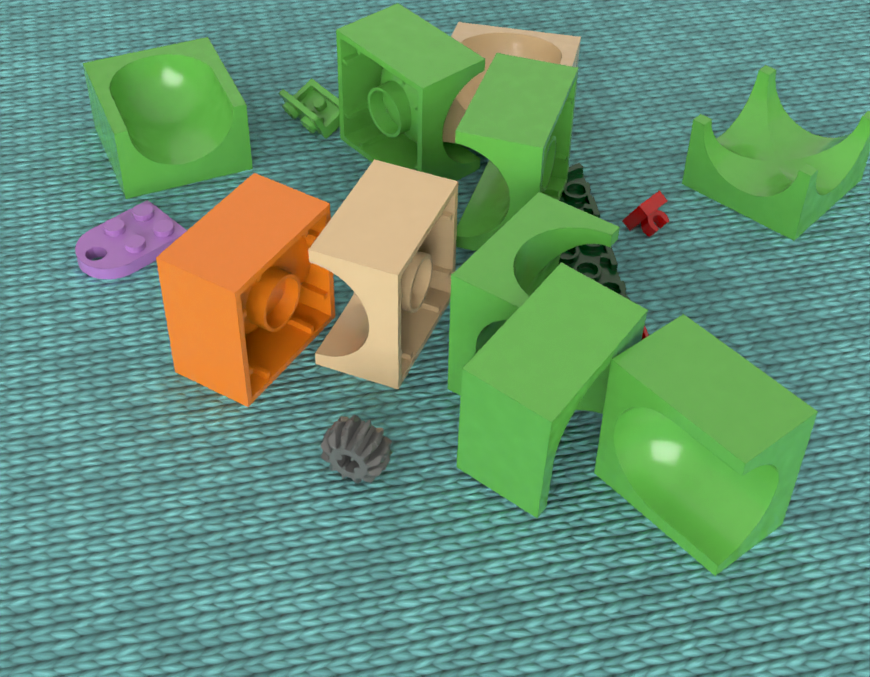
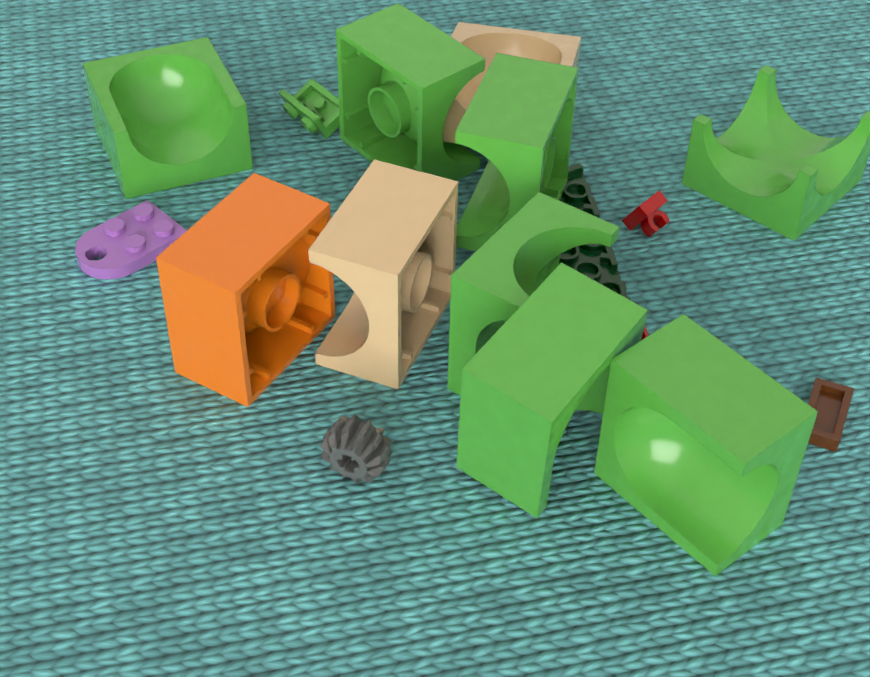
(832, 404): none -> reddish brown tile

